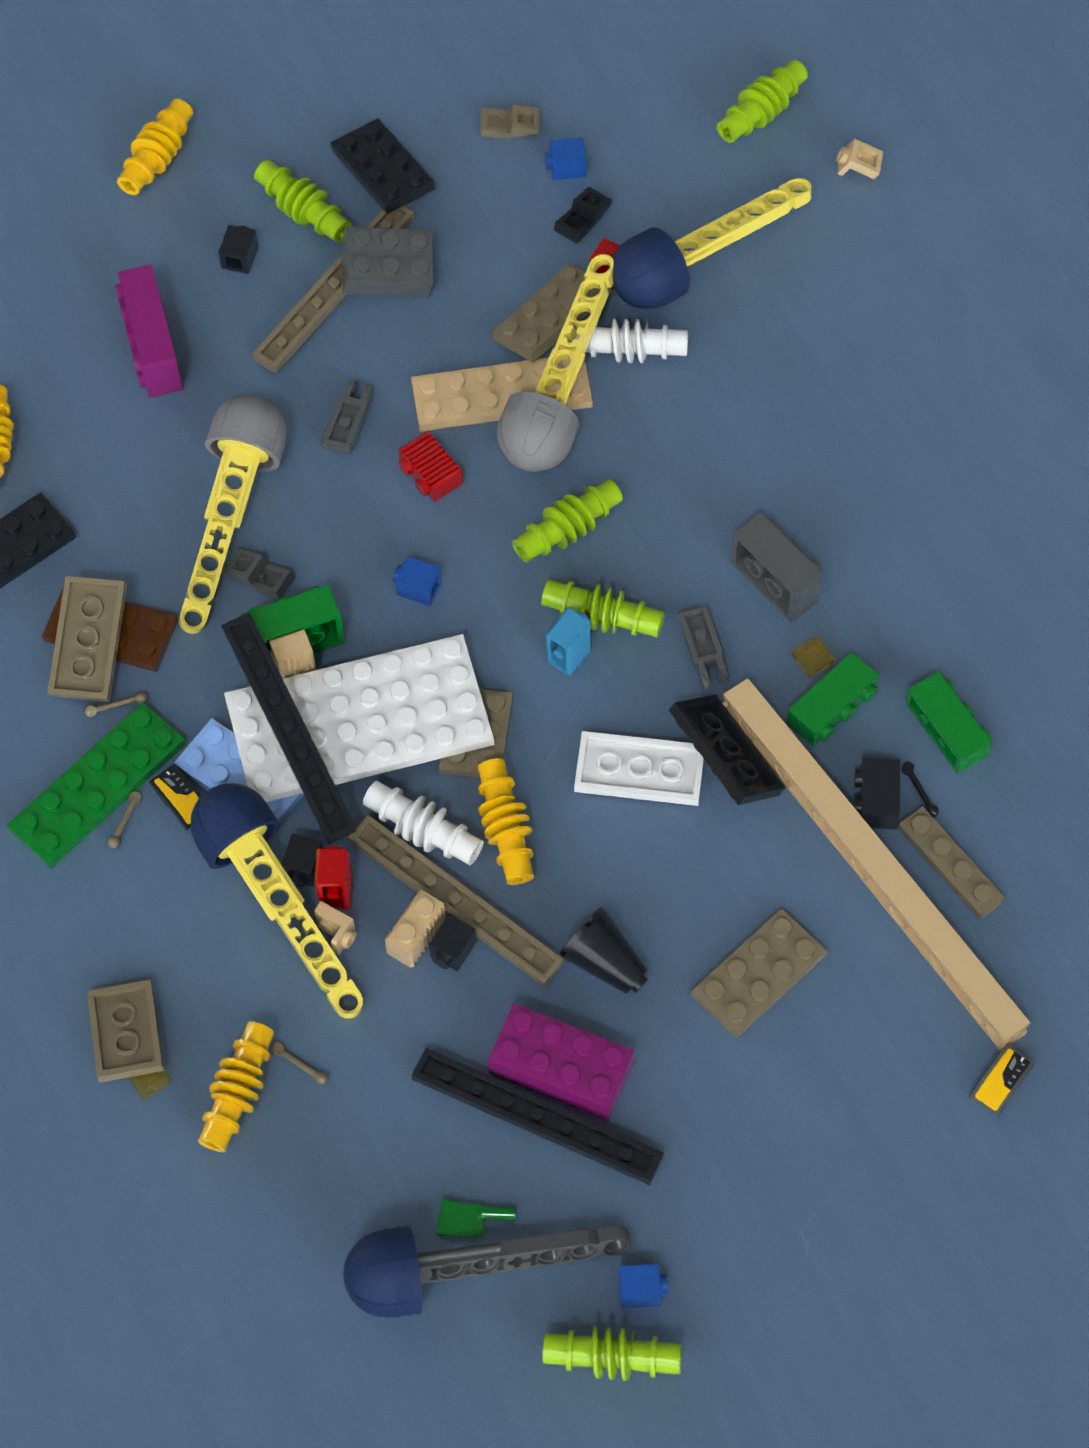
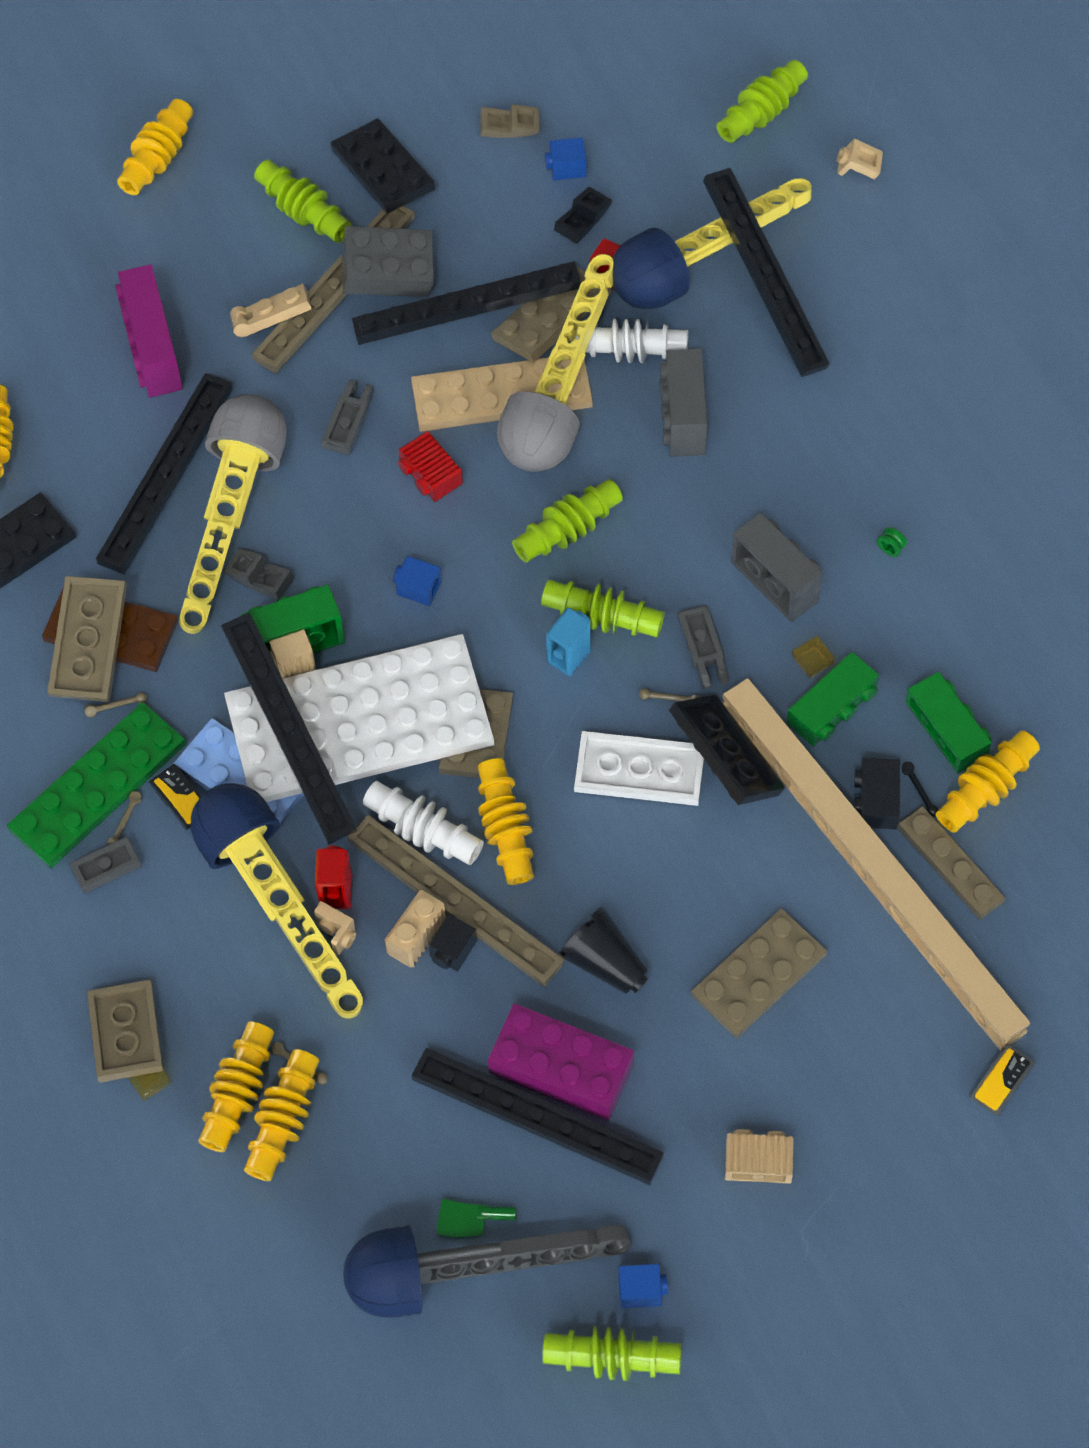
(105, 865): none -> dark grey plate
(163, 474): none -> black plate
(238, 249): black brick -> none
(270, 311): none -> tan plate
(279, 1115): none -> yellow piece
(301, 859): black brick -> none
(466, 303): none -> black plate
(645, 694): none -> dark tan hinge
(683, 402): none -> dark grey brick
(759, 1157): none -> tan brick
(766, 272): none -> black plate
(891, 542): none -> green bush
(987, 781): none -> yellow piece

